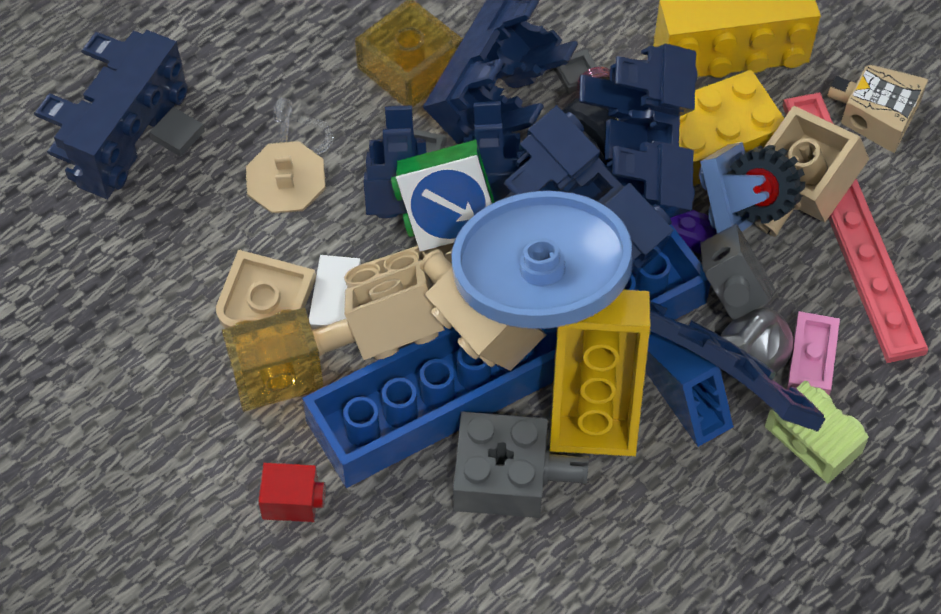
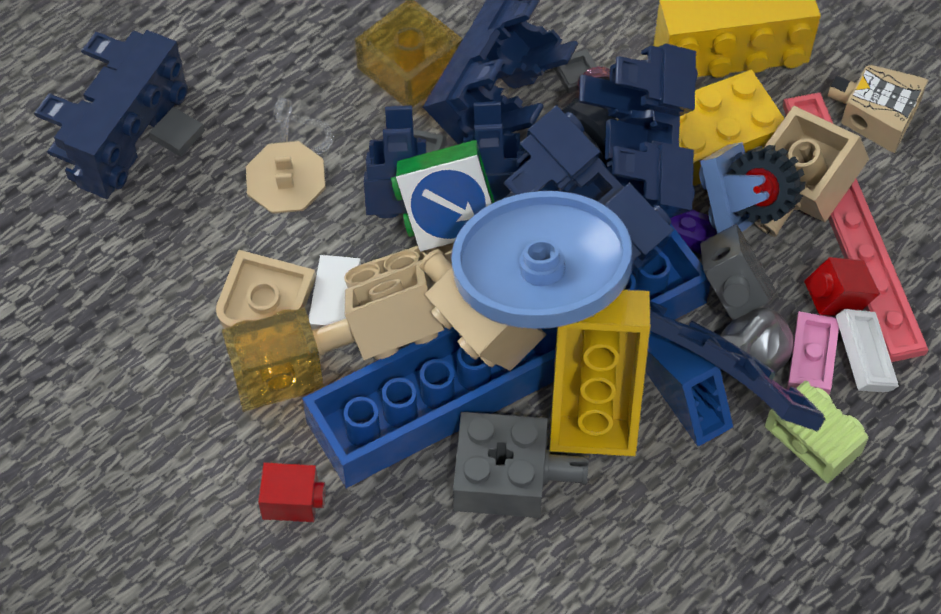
(841, 286): none -> red brick
(867, 351): none -> white tile

